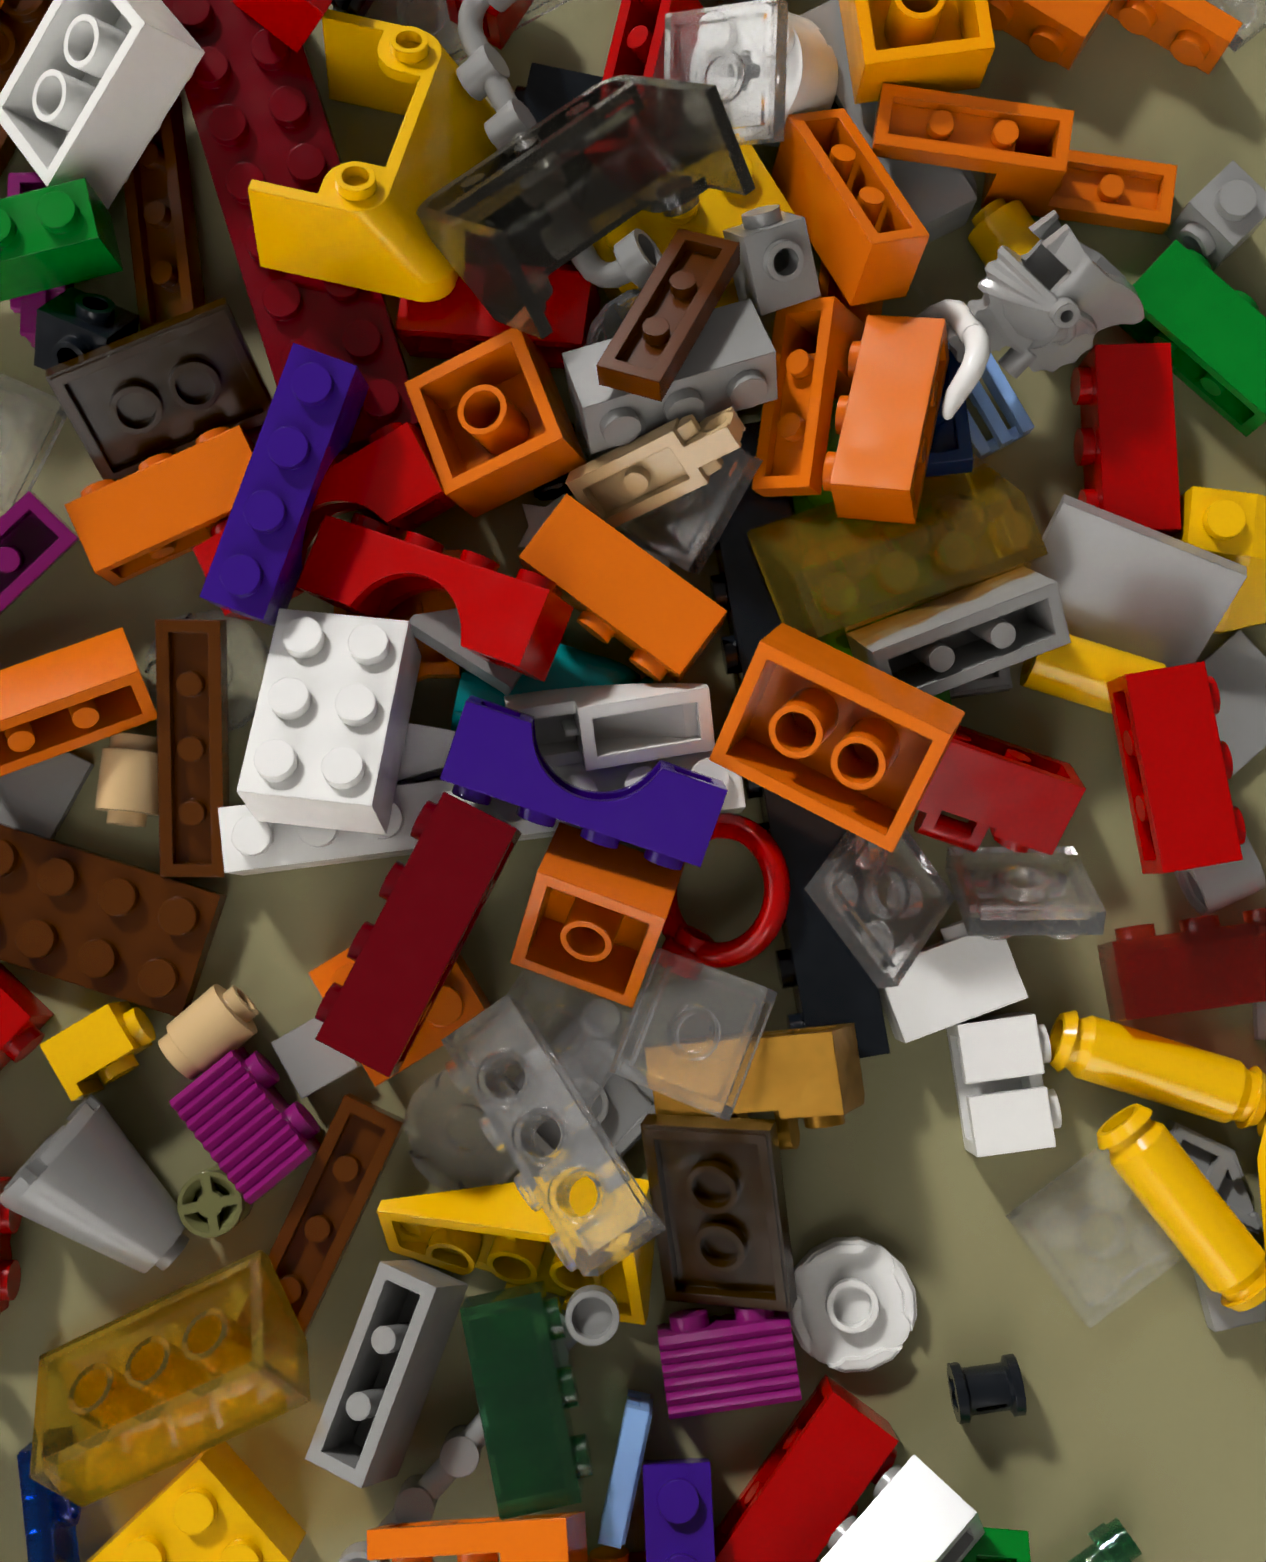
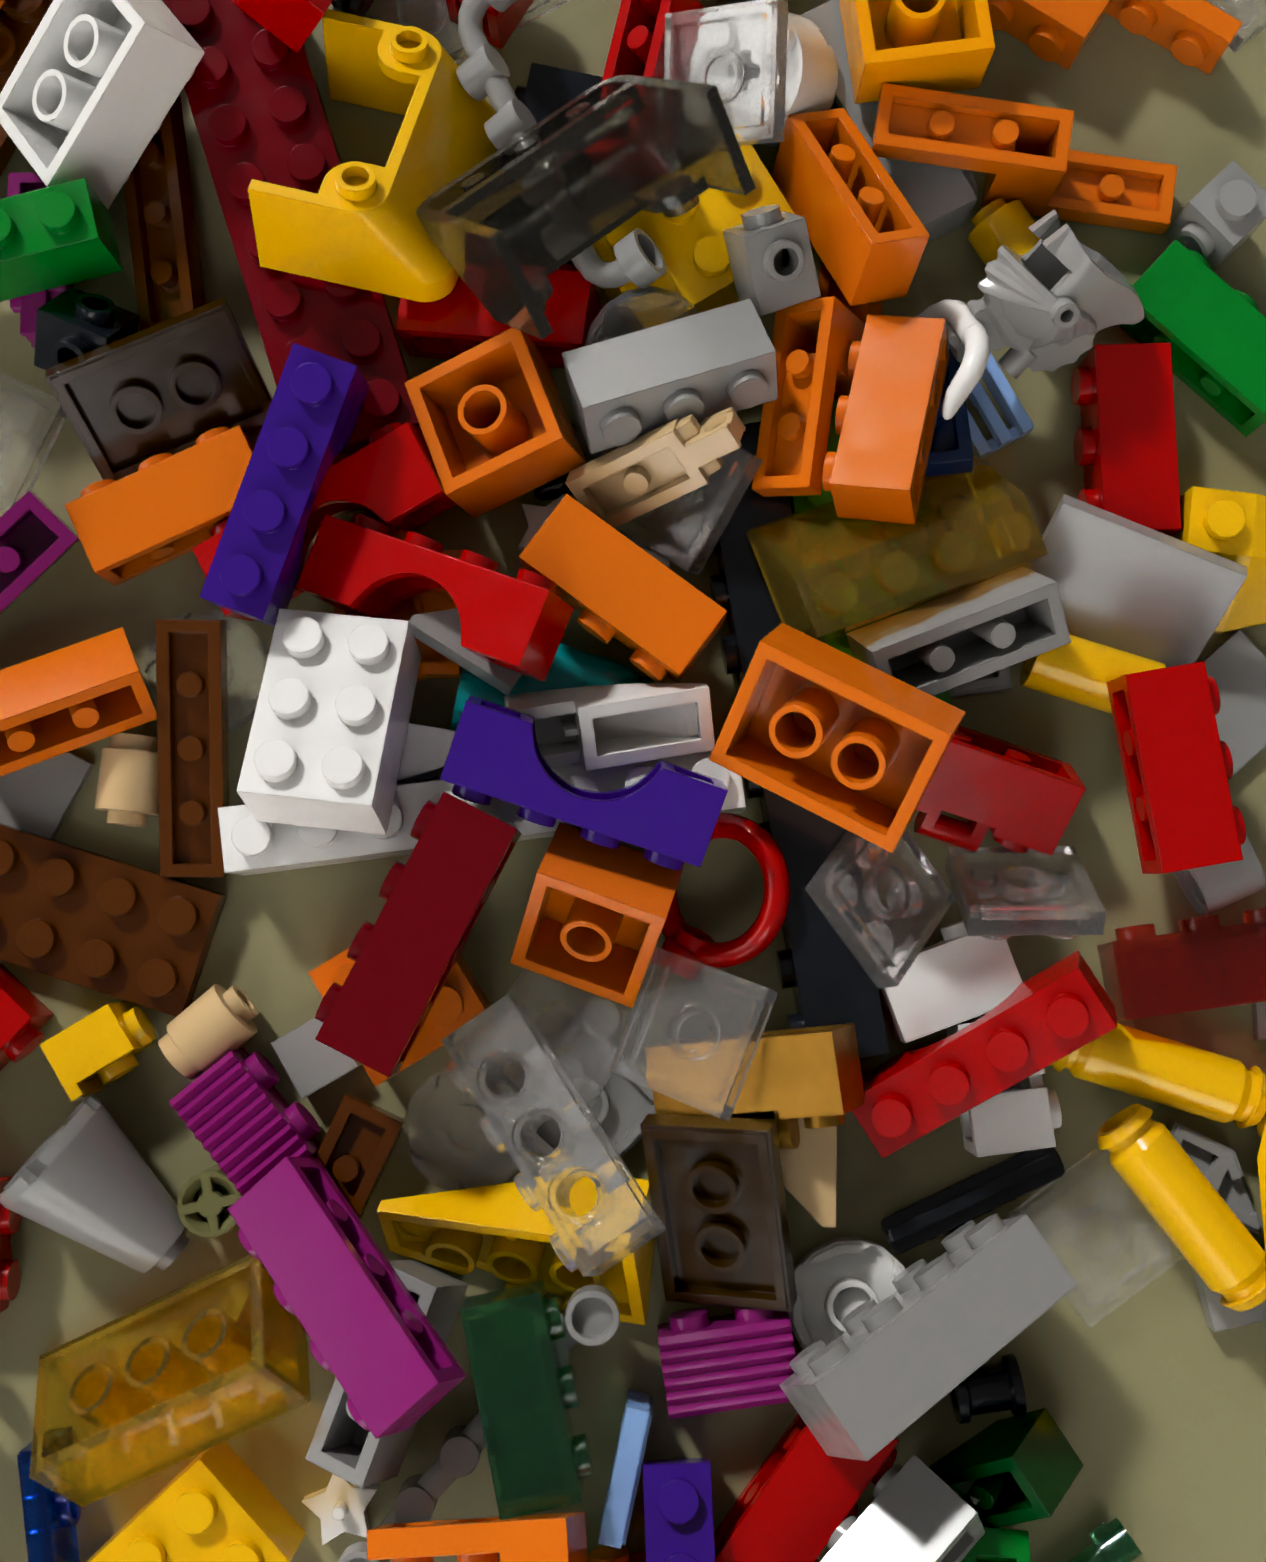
(341, 1508): none -> white piece
(345, 1296): none -> magenta brick
(669, 314): reddish brown plate -> none
(812, 1172): none -> tan slope
(925, 1335): none -> light grey brick
(971, 1198): none -> black axle
(1012, 1469): none -> dark green slope
(1014, 1040): none -> red arch

